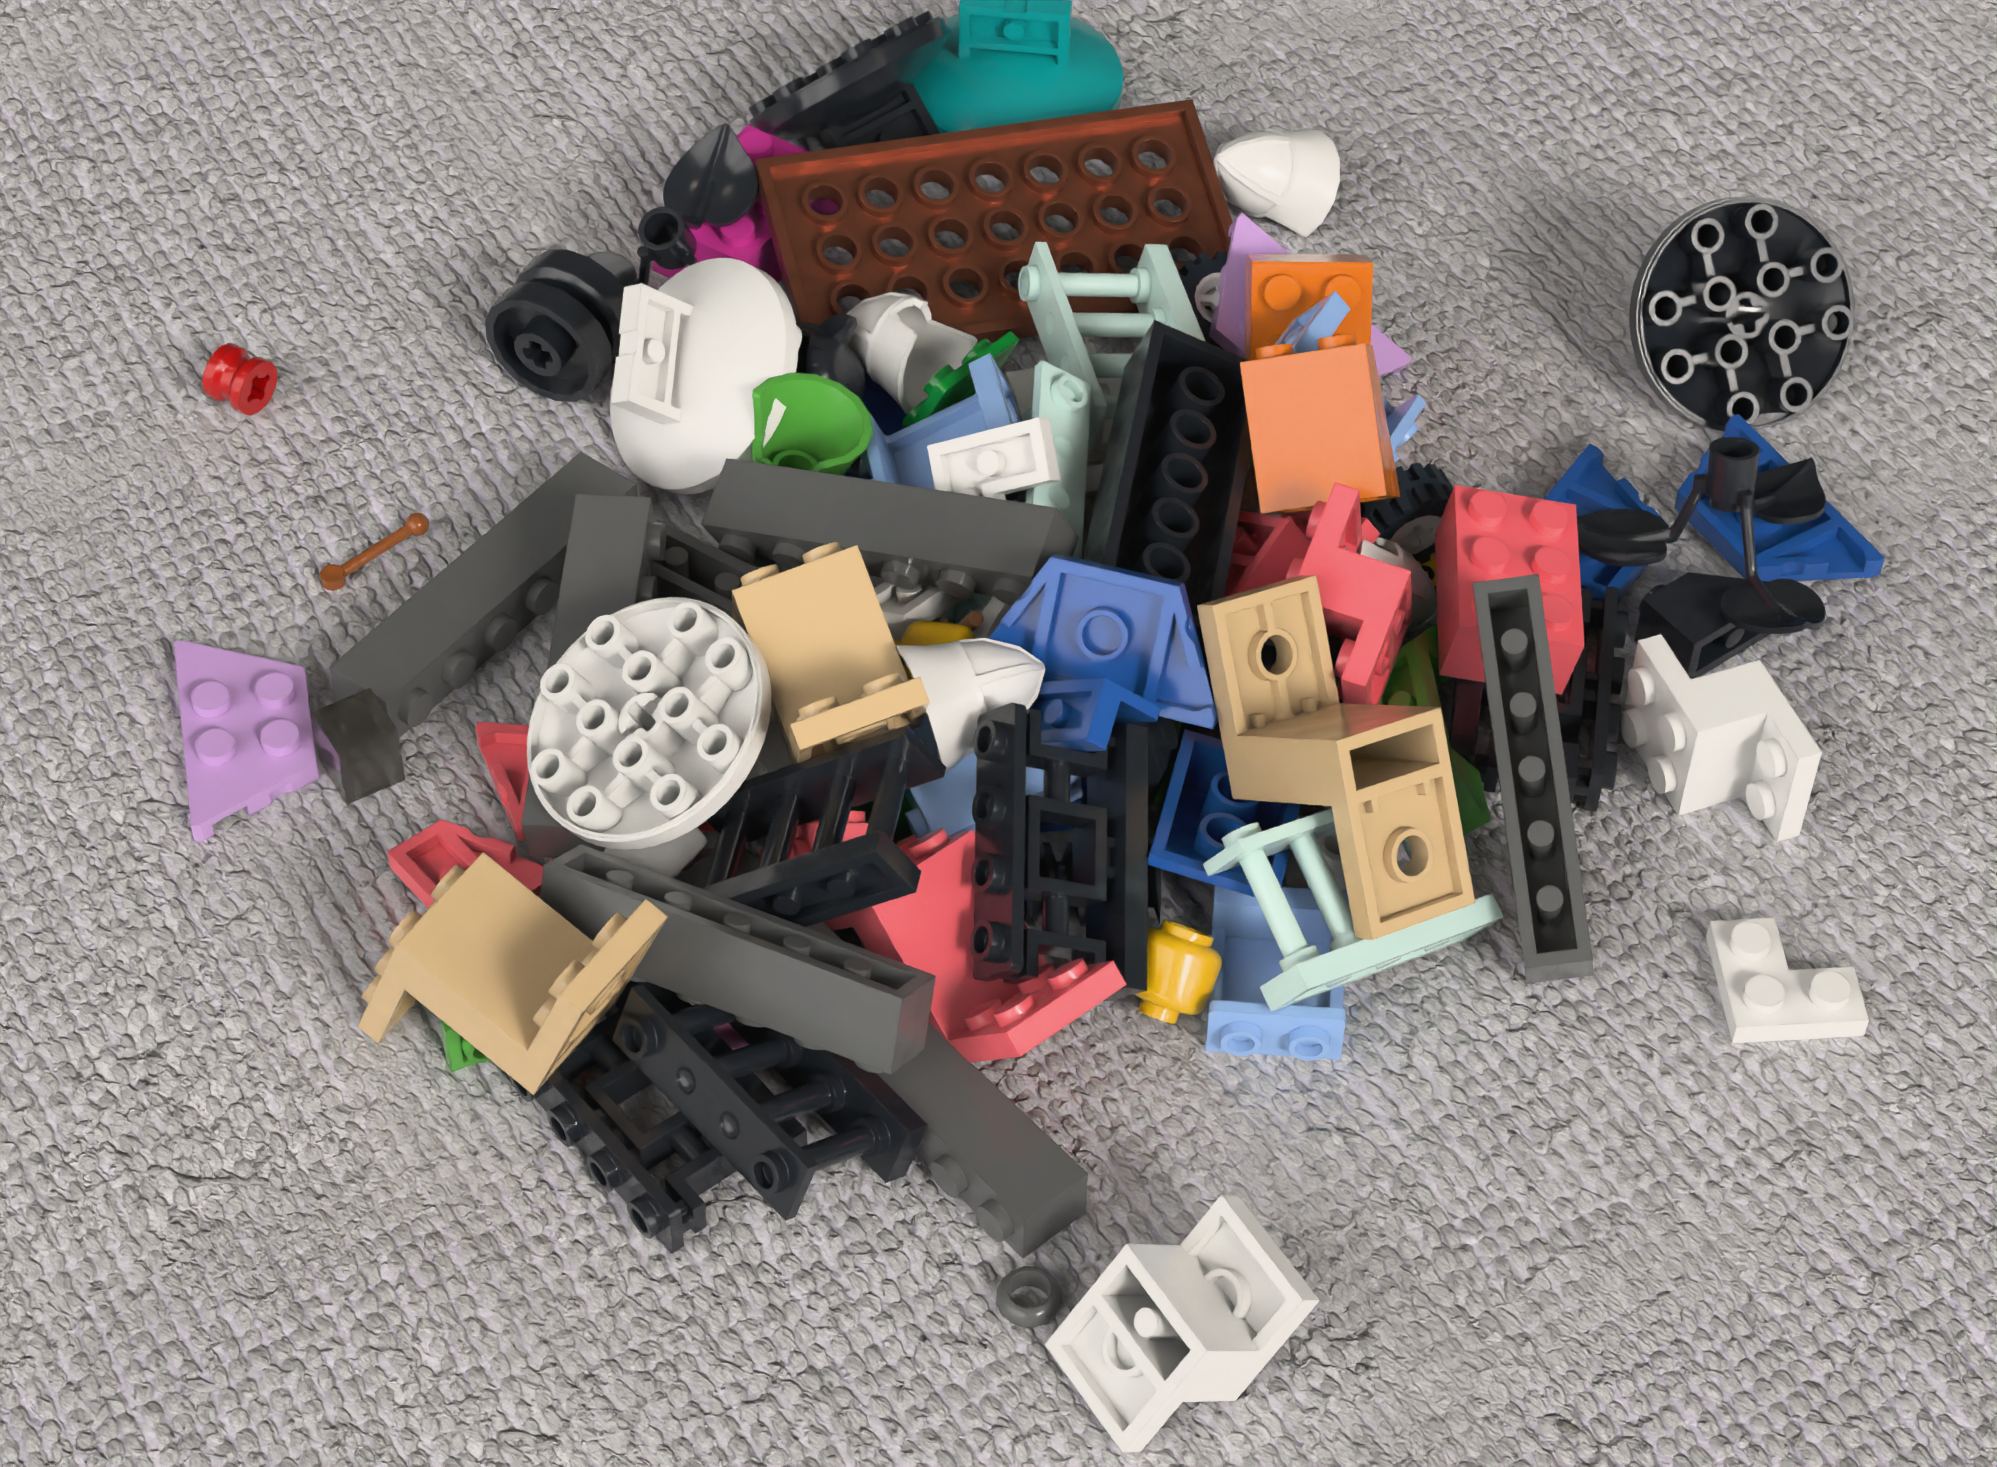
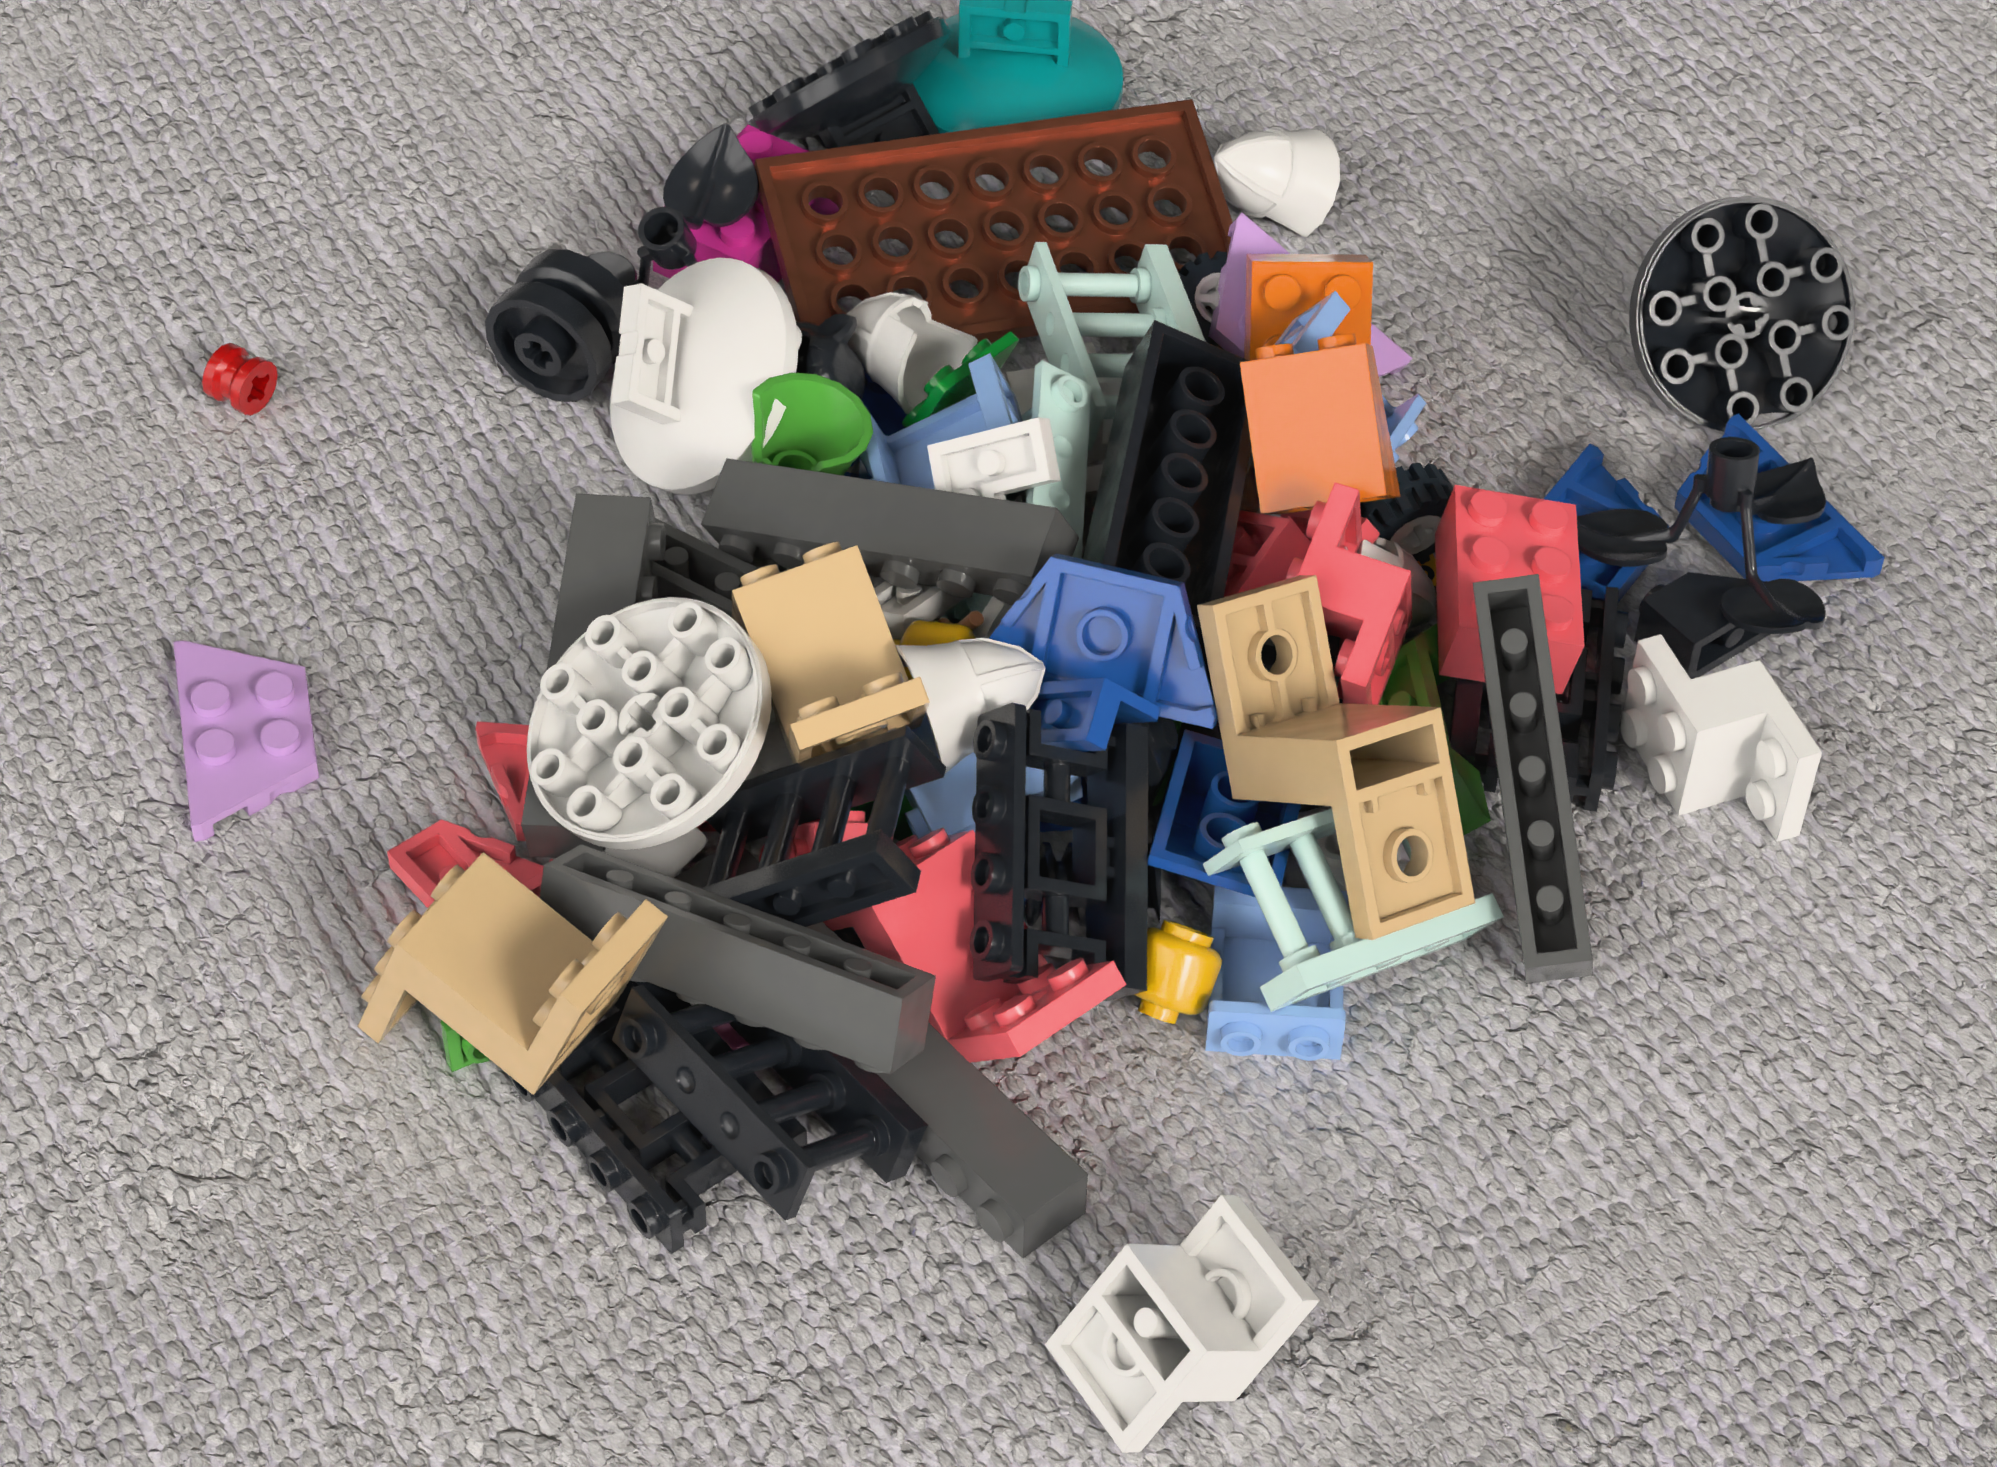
(334, 576): dark orange hinge -> none
(358, 745): clear smoke brick -> none
(474, 602): dark grey brick -> none
(1031, 1277): dark grey piece -> none
(1777, 1003): white plate -> none

